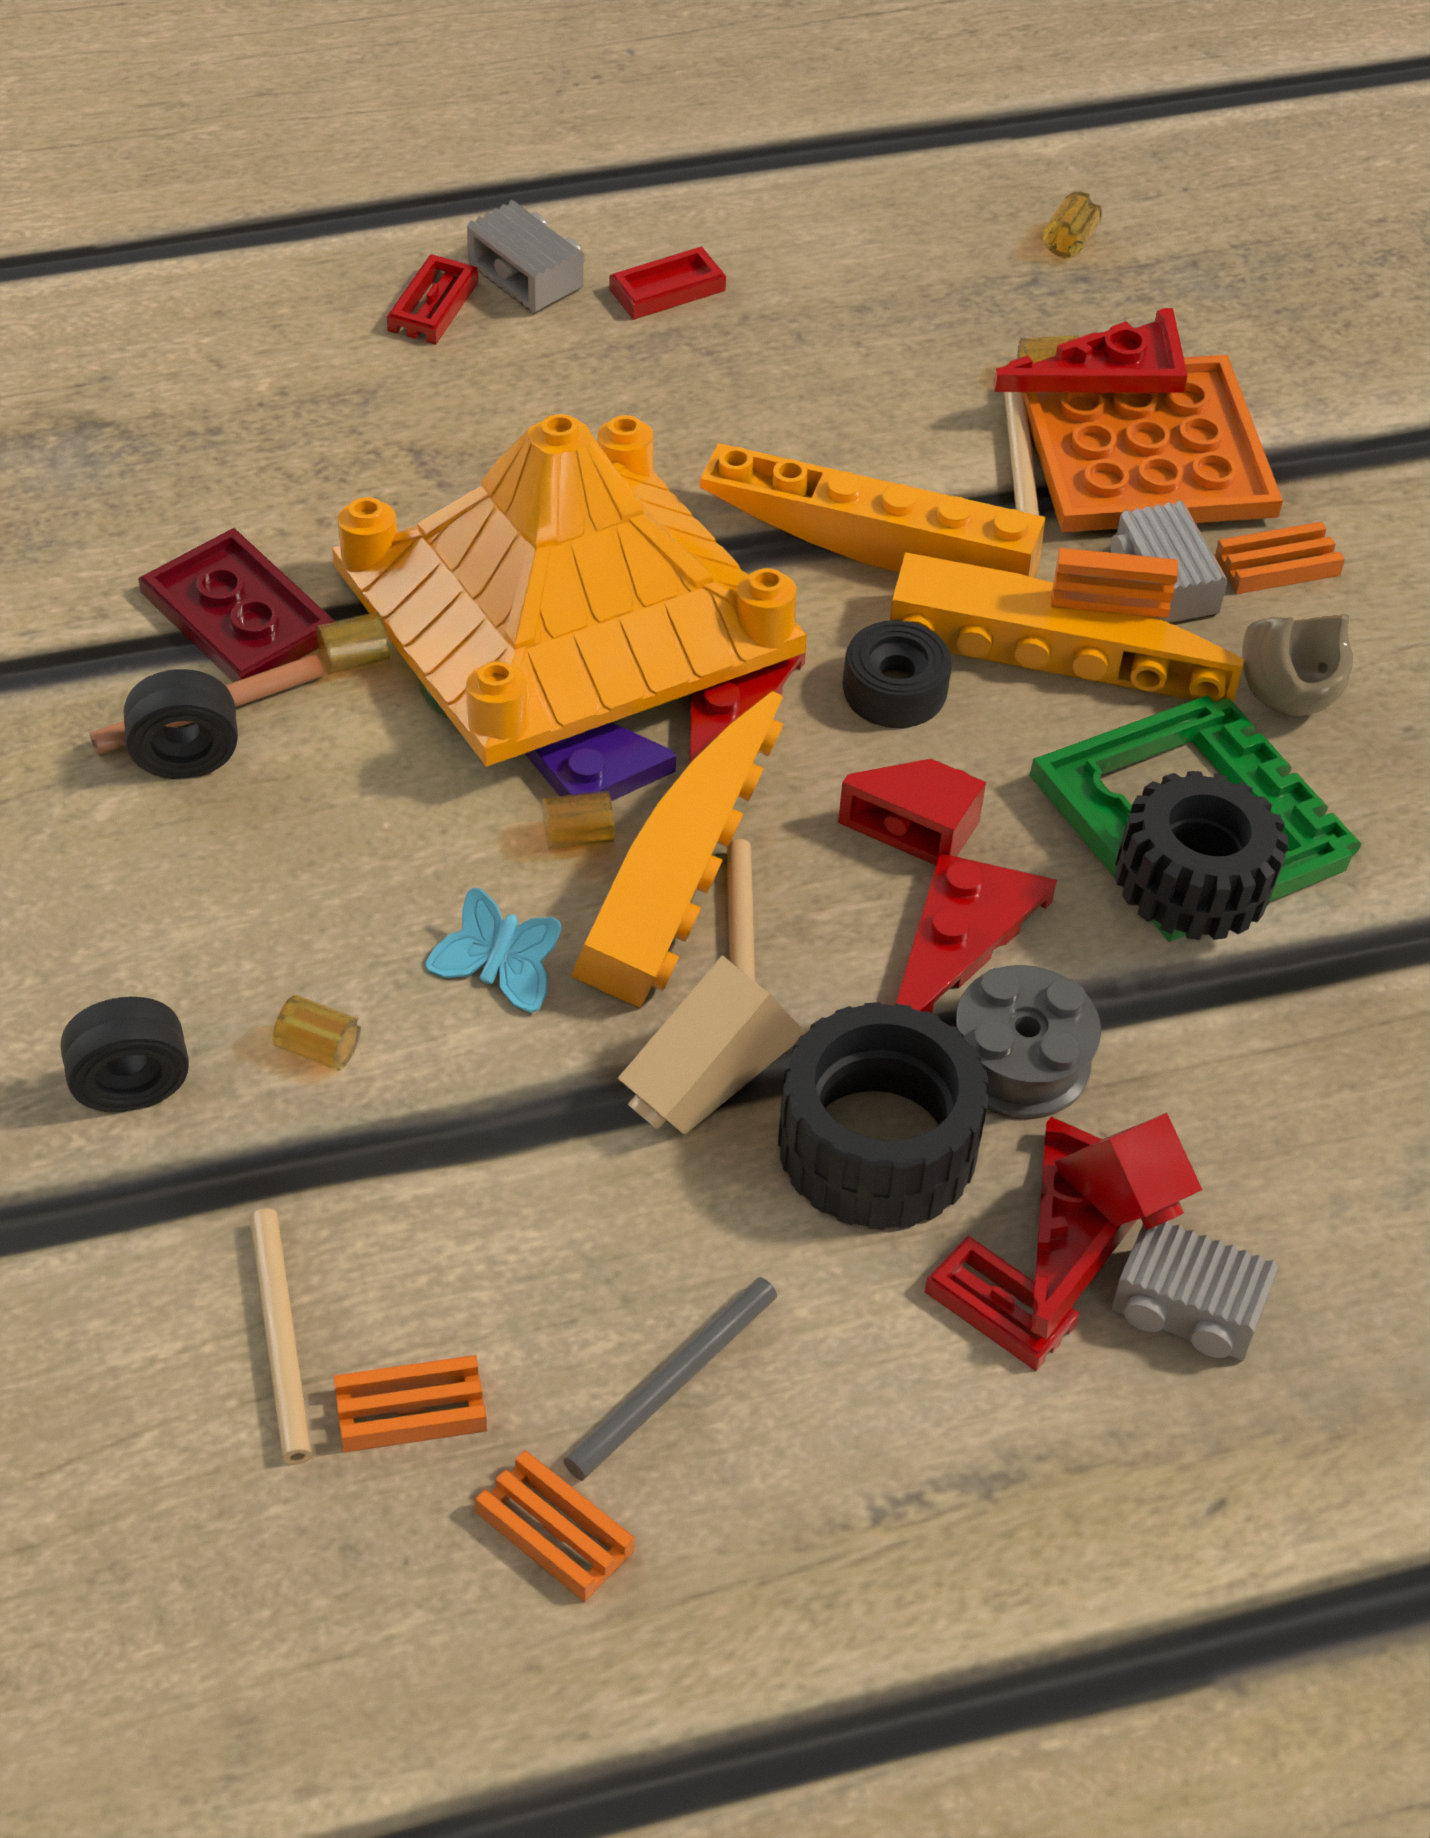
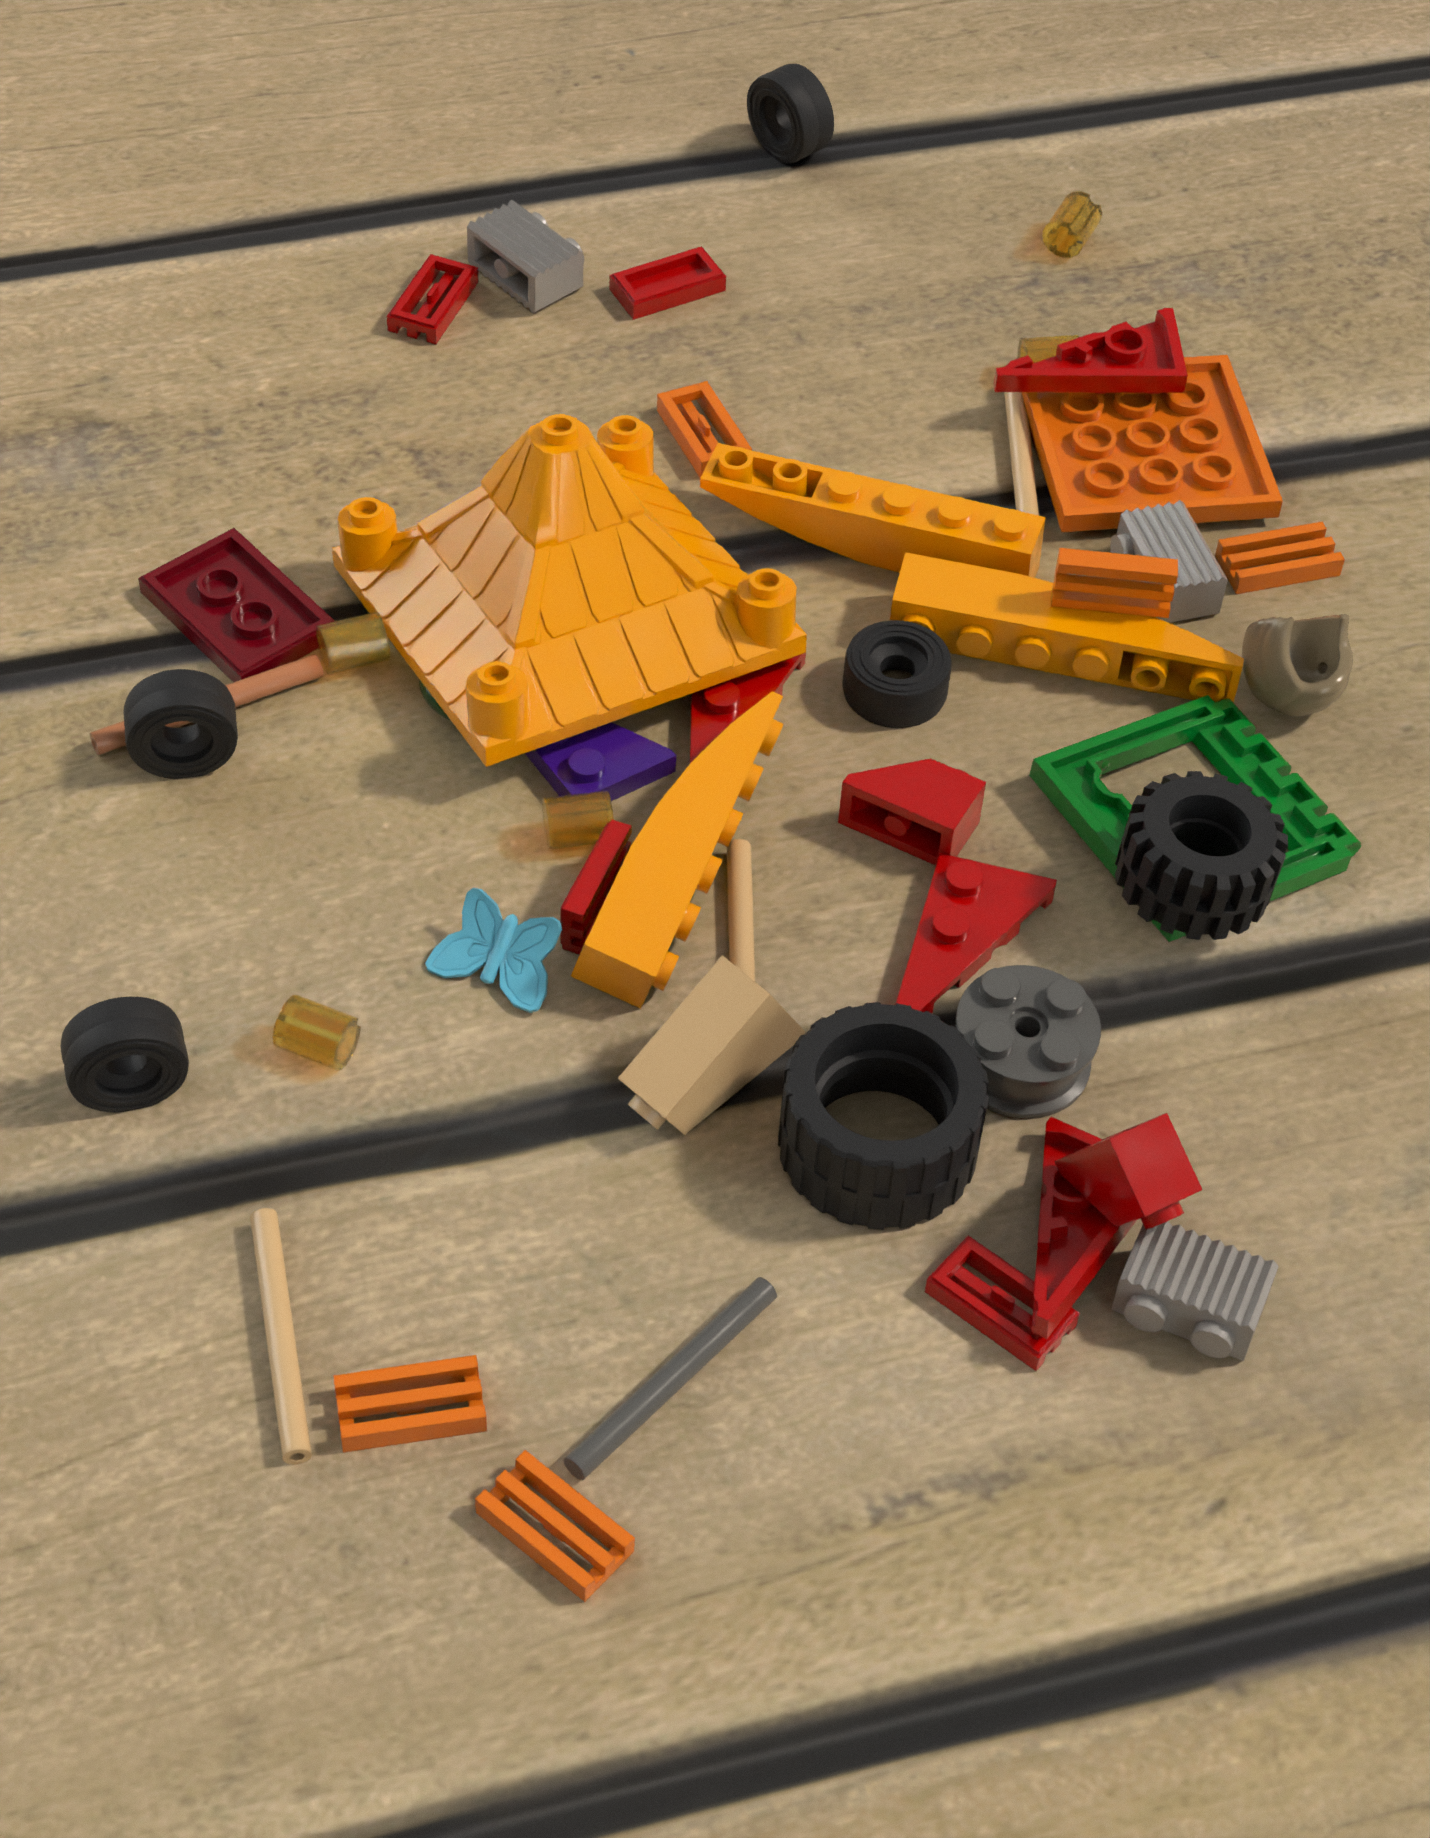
(593, 885): none -> red tile
(682, 431): none -> orange tile
(790, 113): none -> black tyre

